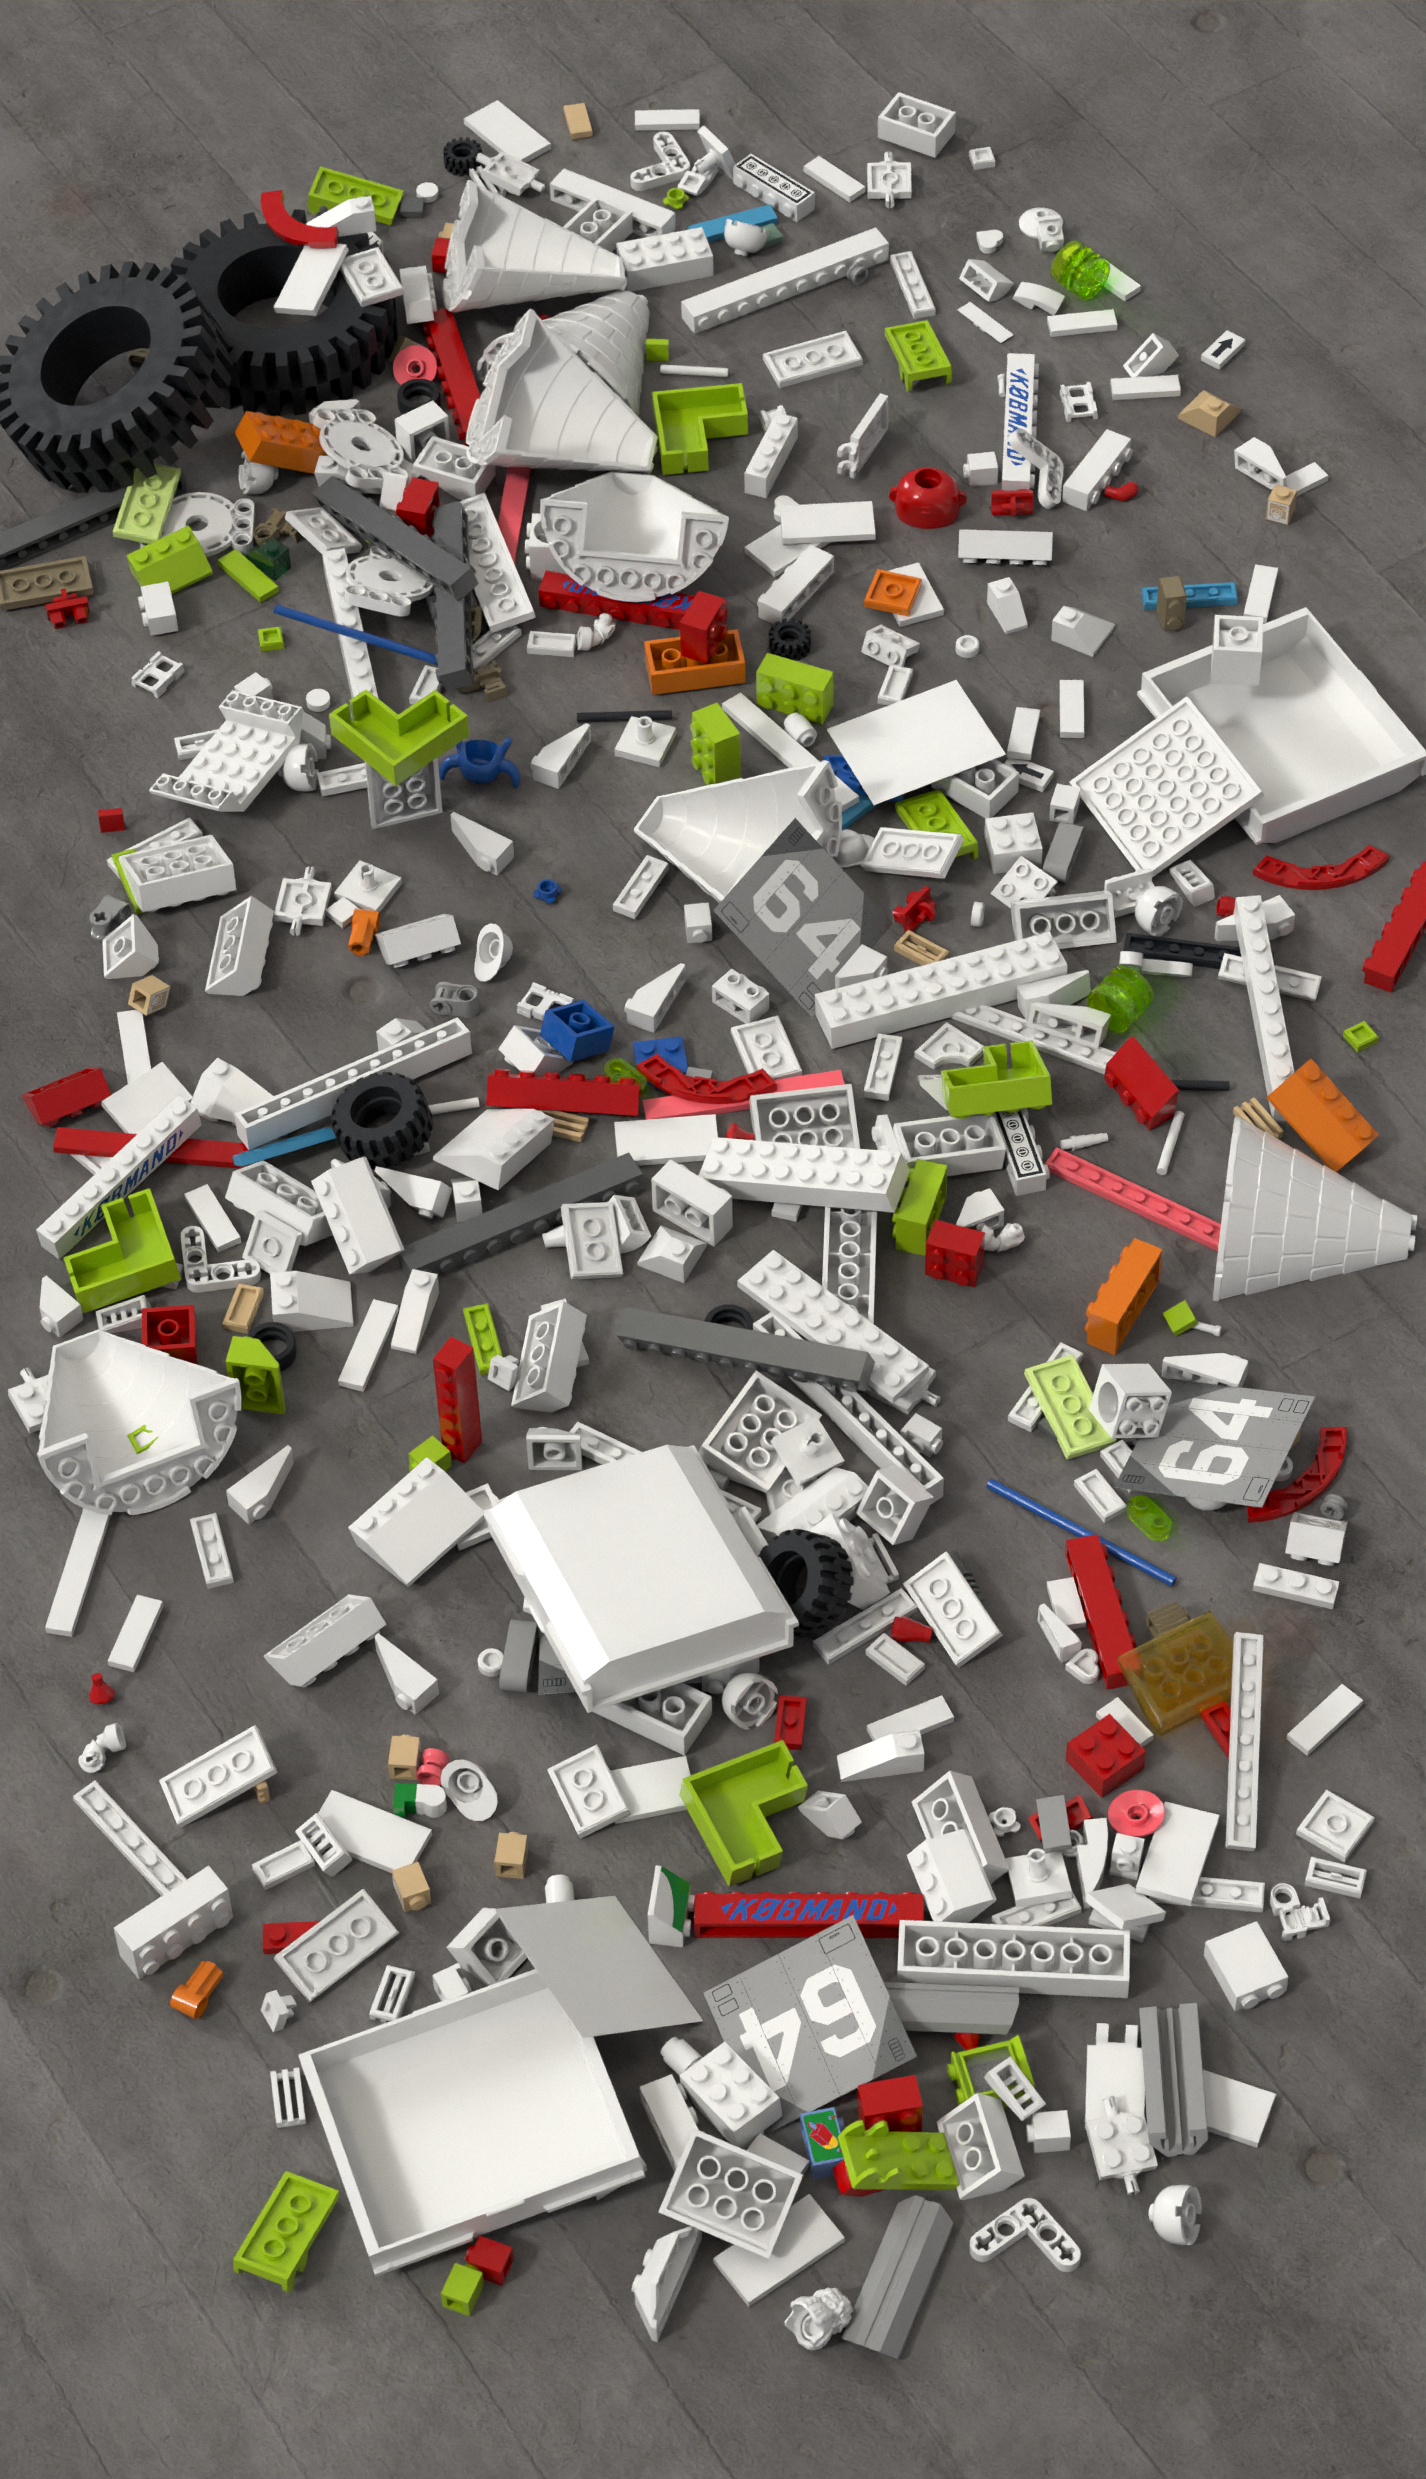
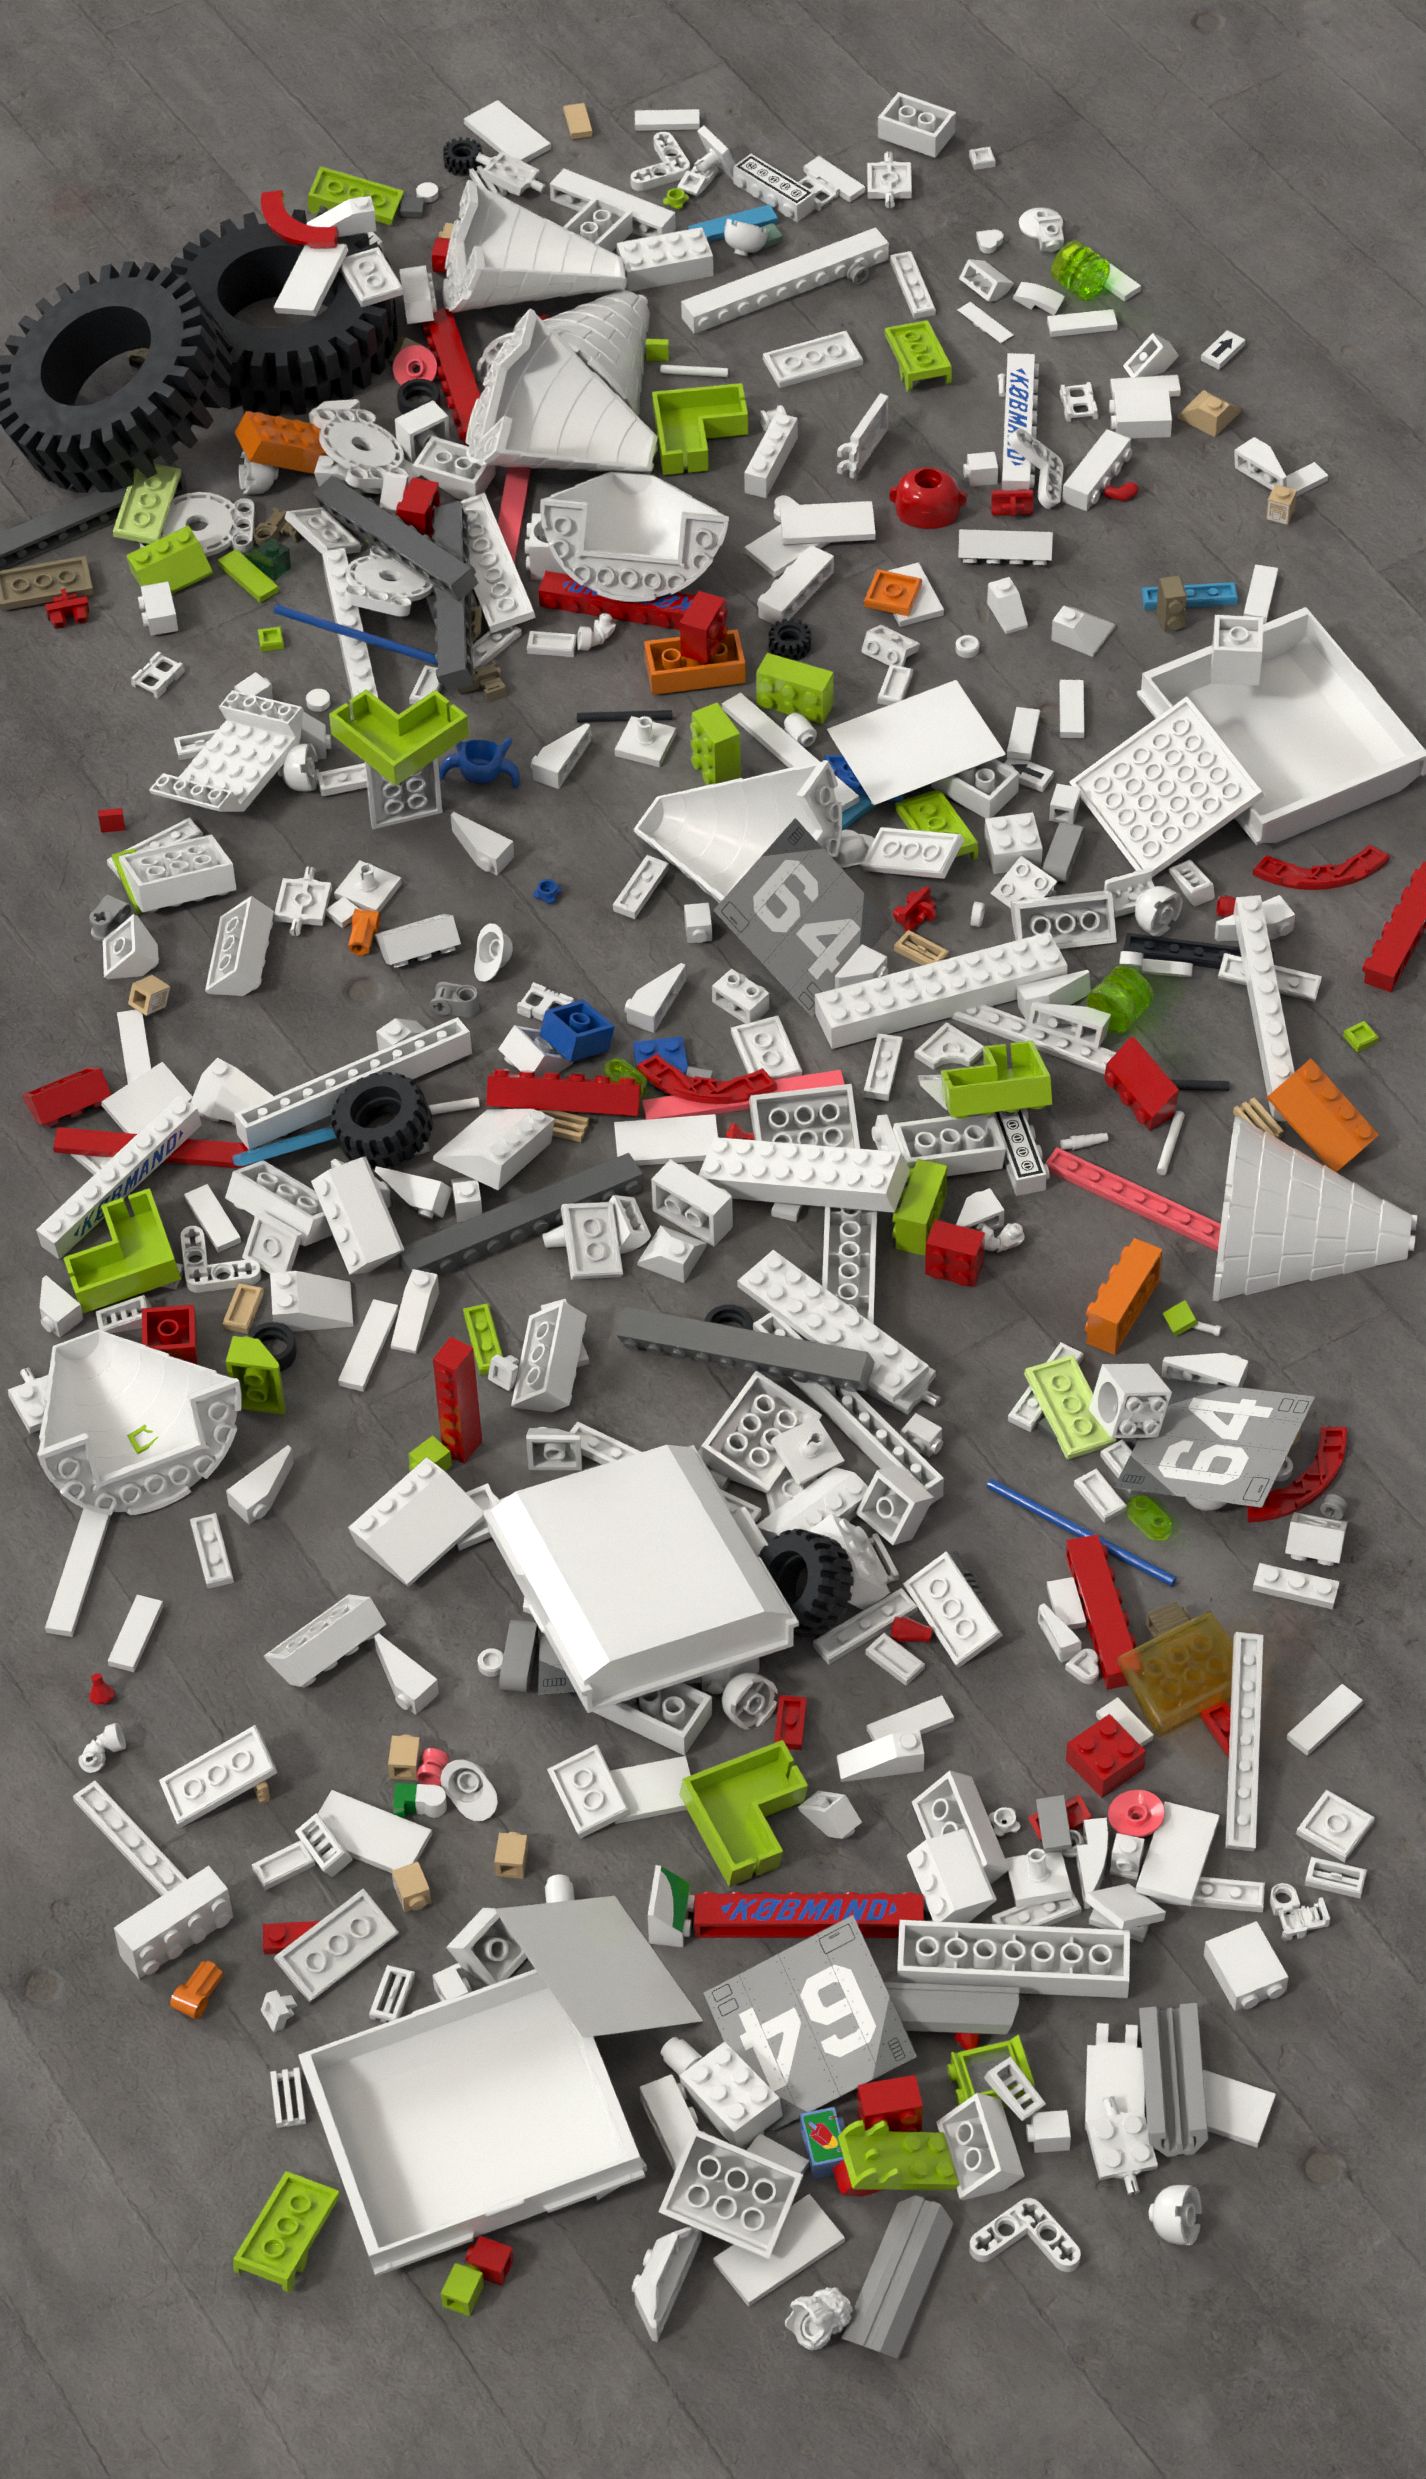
(820, 186): none -> white piece
(1141, 413): none -> white brick

